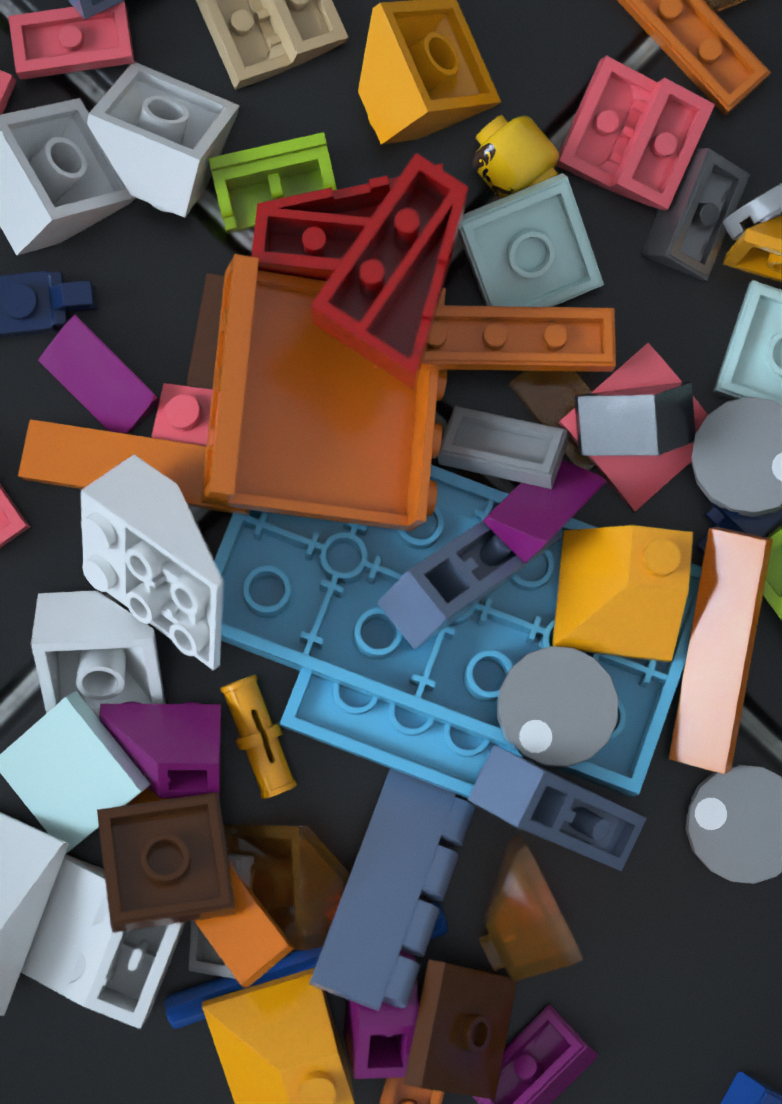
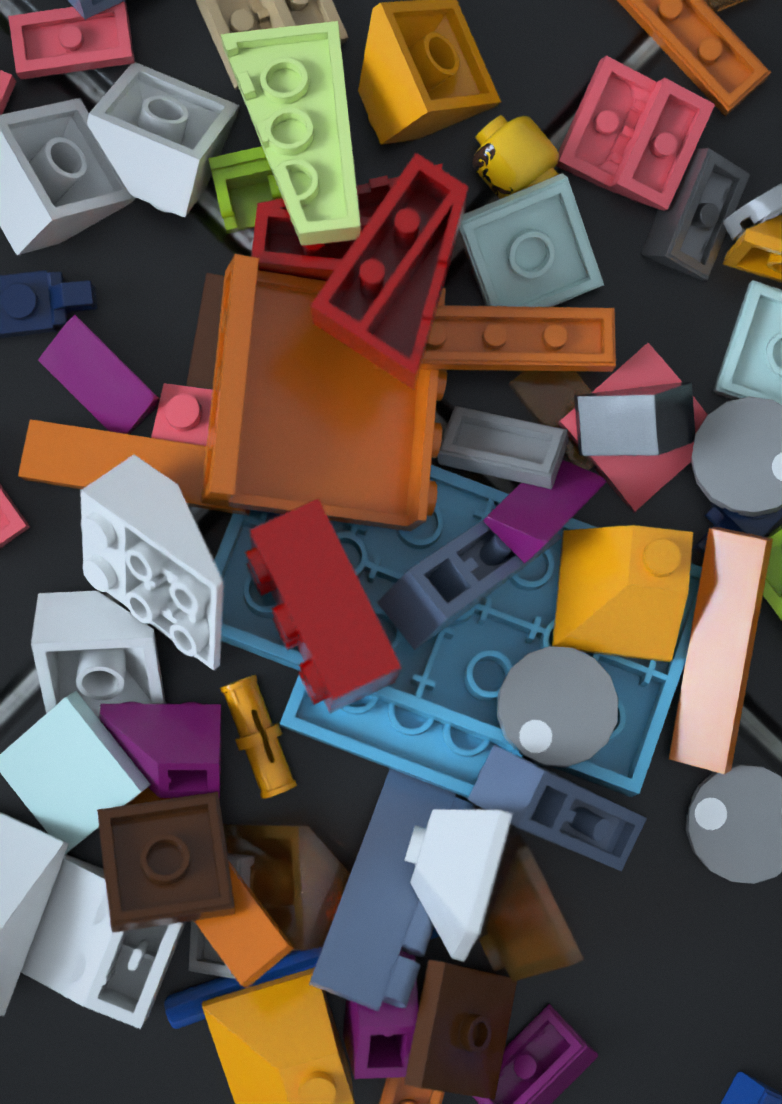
(301, 115): none -> yellowish green wing
(321, 607): none -> red brick
(456, 871): none -> white slope

